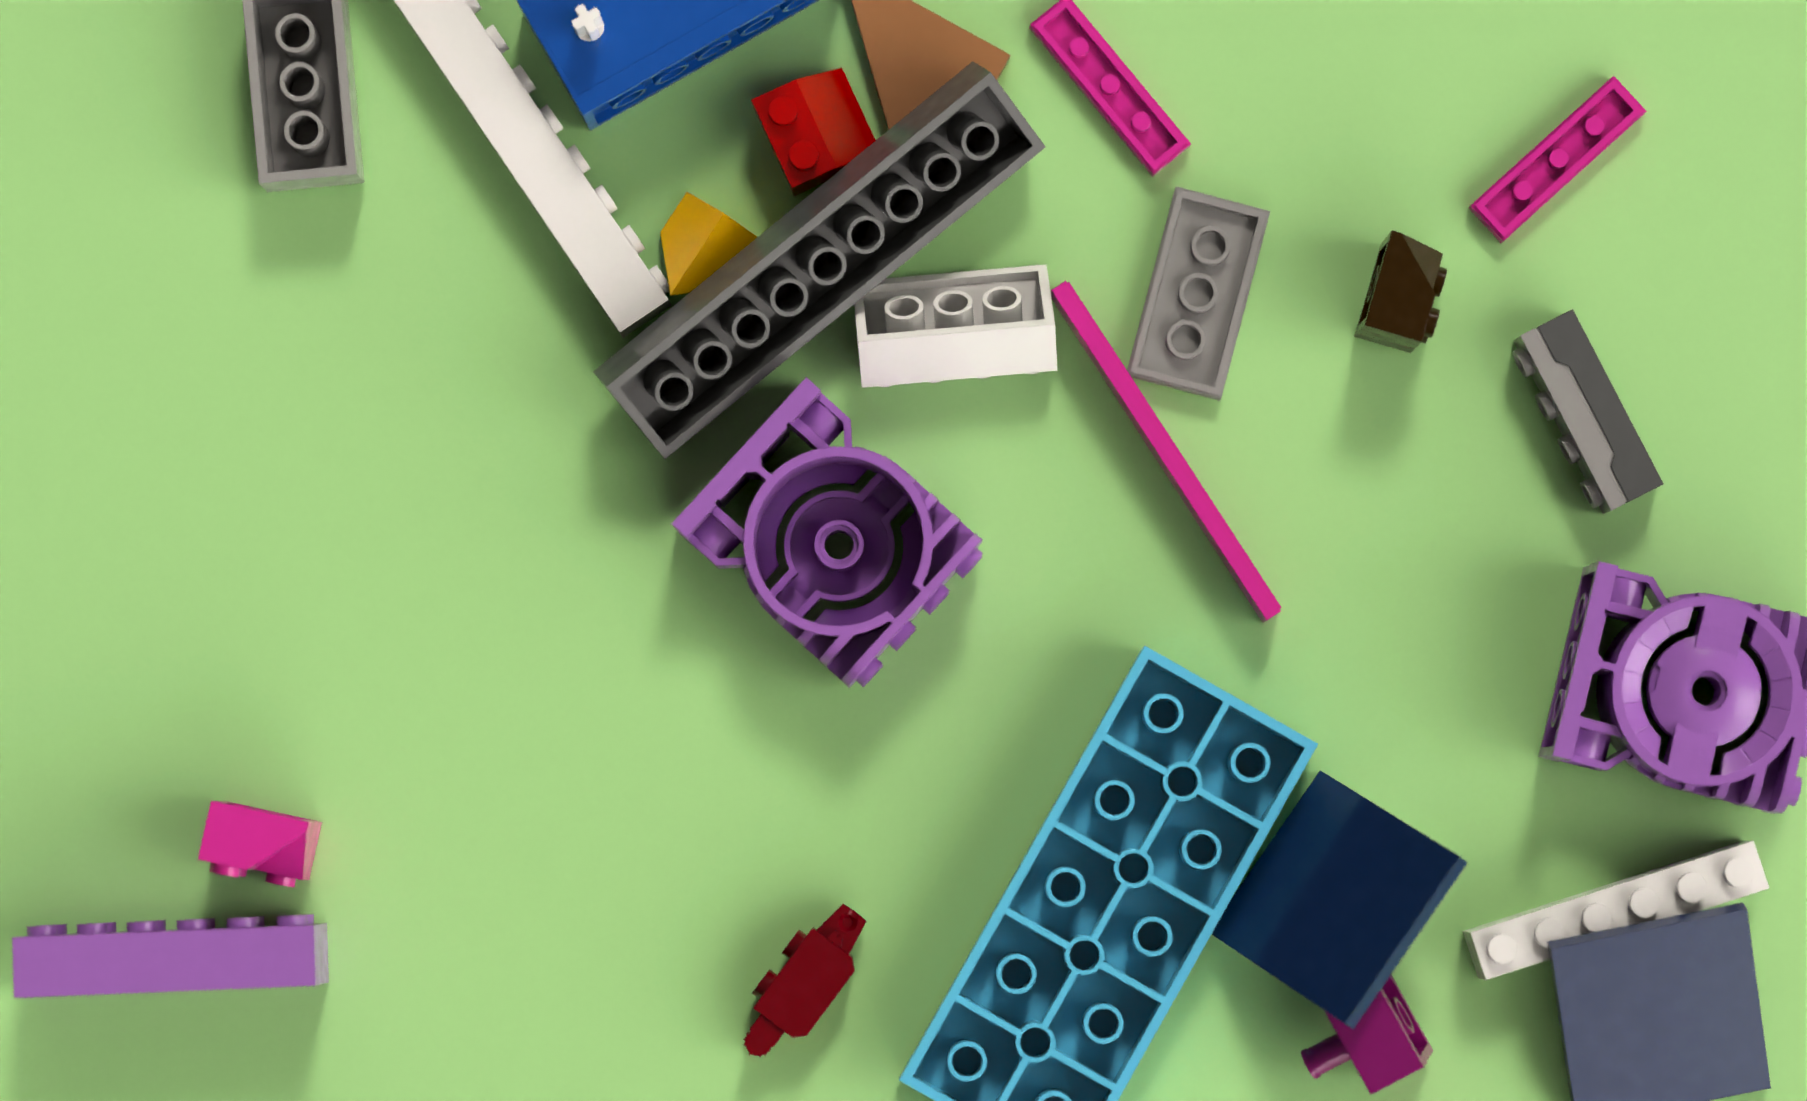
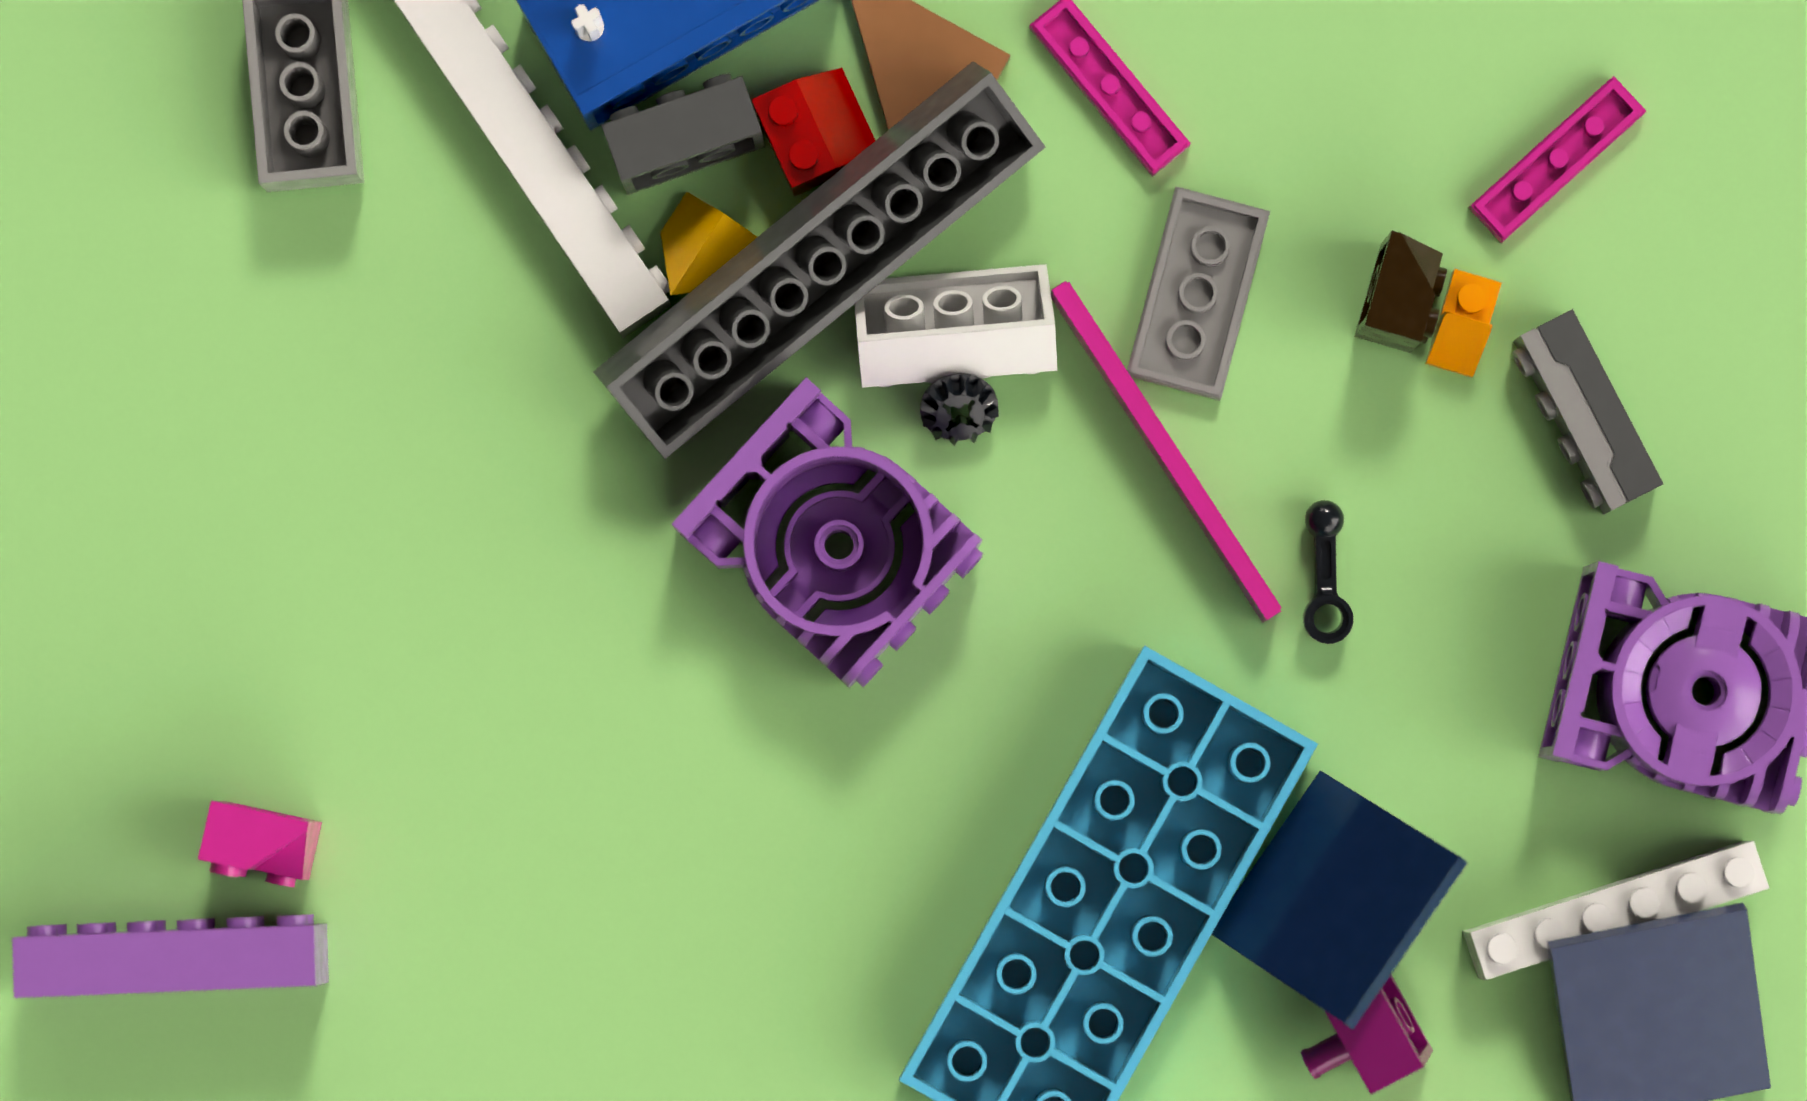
(683, 133): none -> dark grey brick
(807, 983): dark red hinge -> none
(957, 391): none -> black gear
(1324, 521): none -> black piece
(1463, 323): none -> light orange slope

